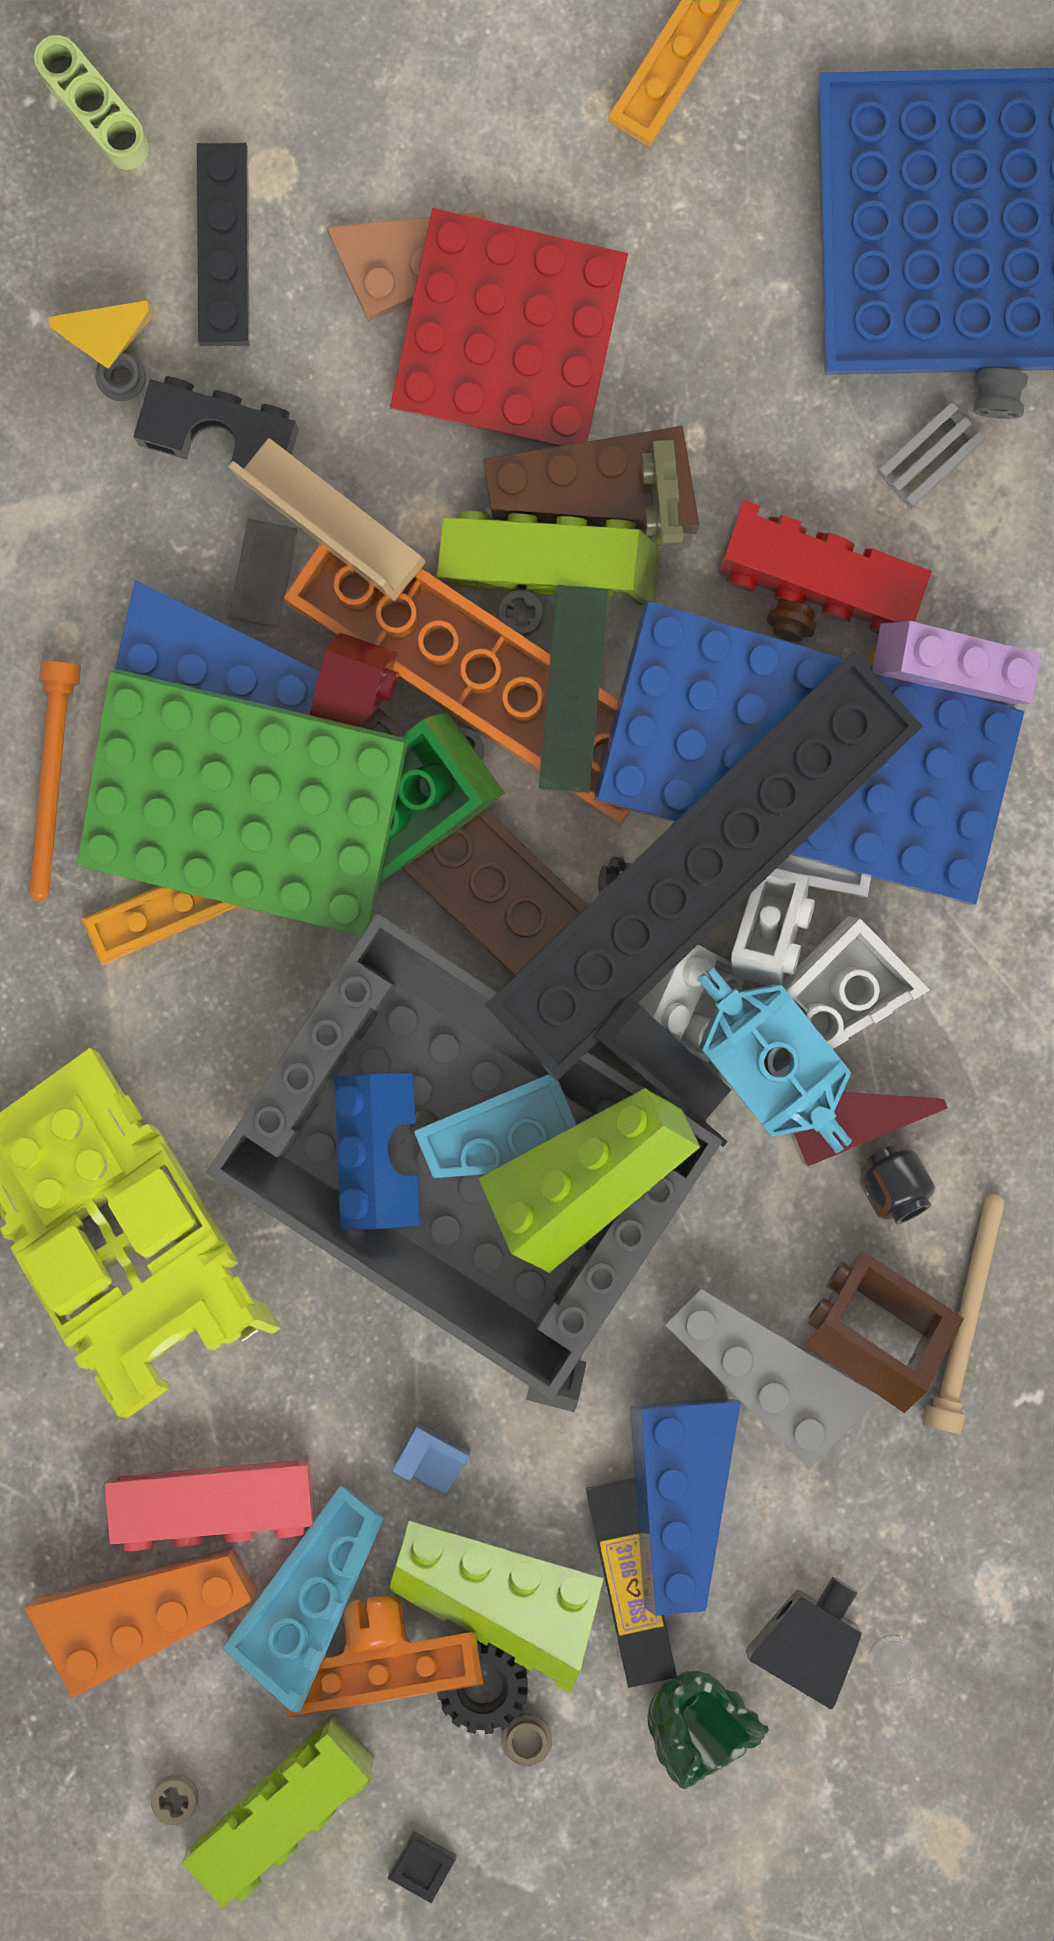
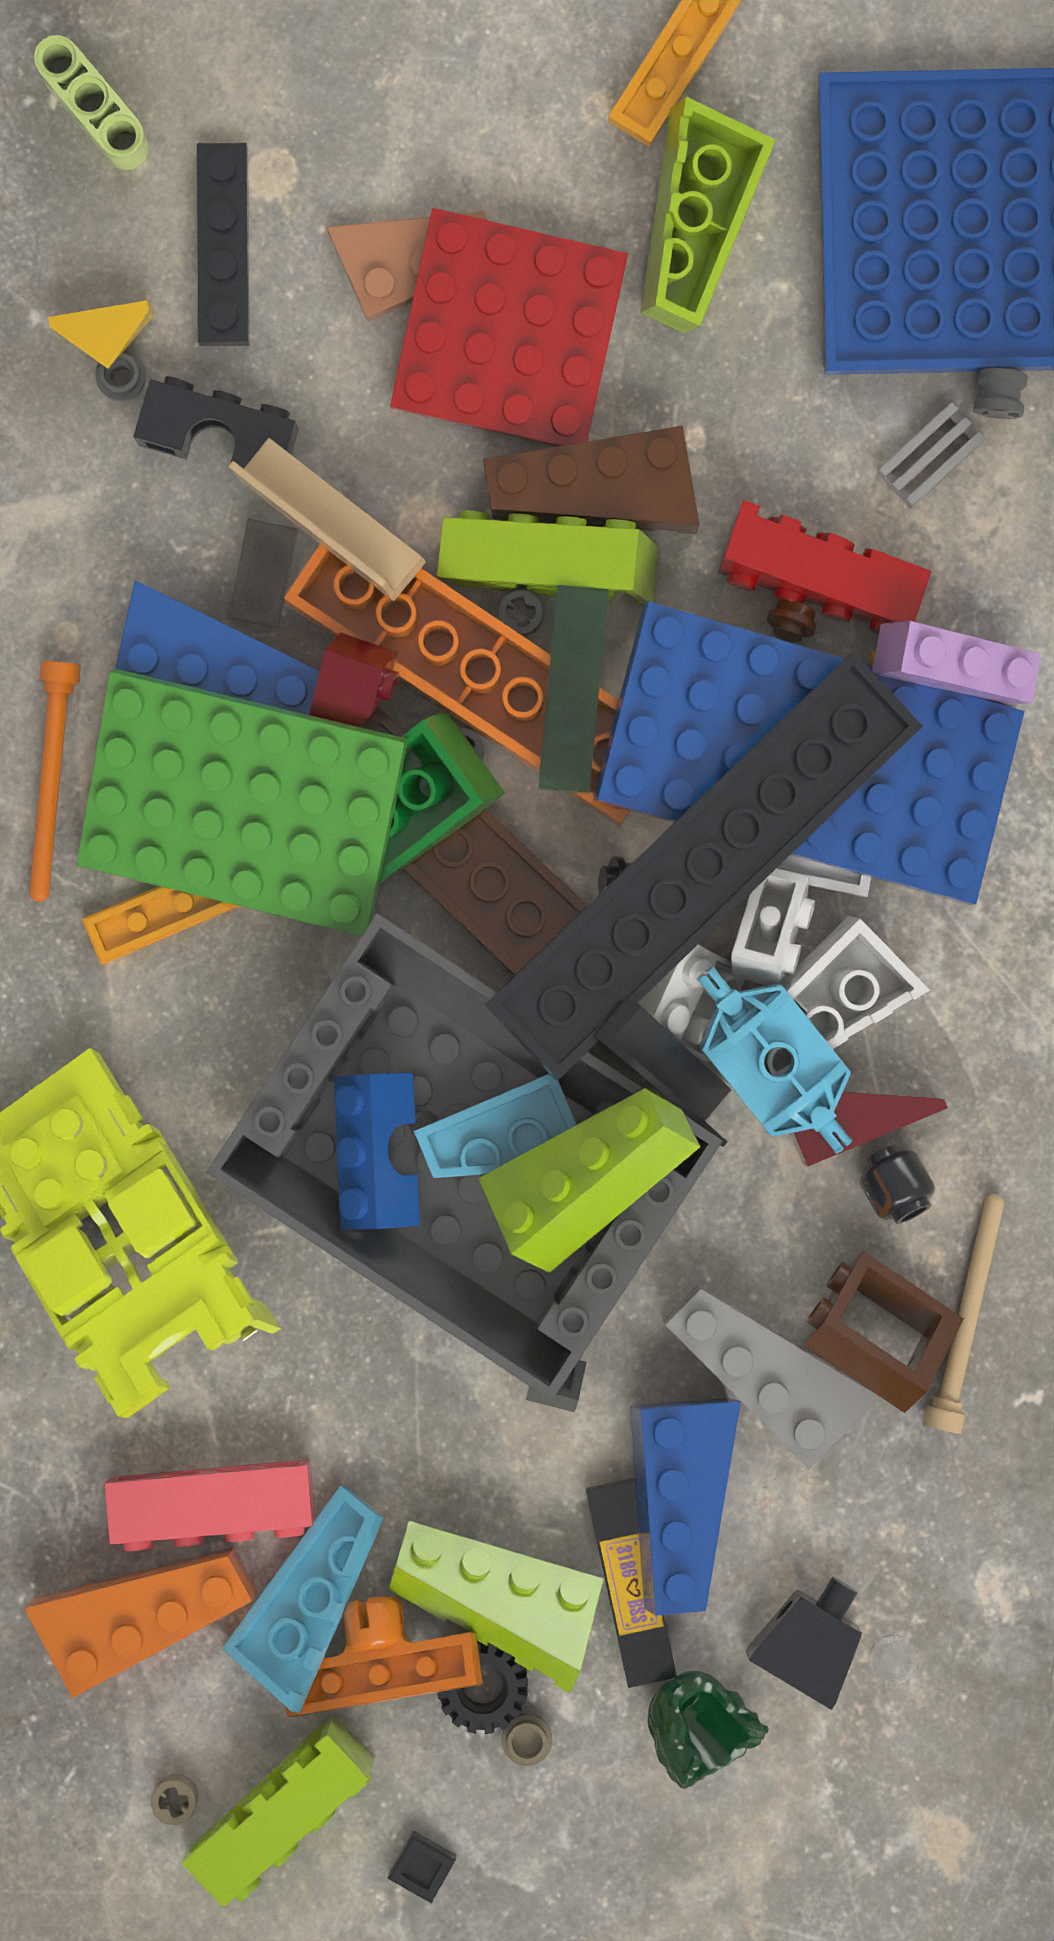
(431, 1458): medium blue panel -> none
(660, 471): olive wing -> none
(700, 205): none -> lime wedge

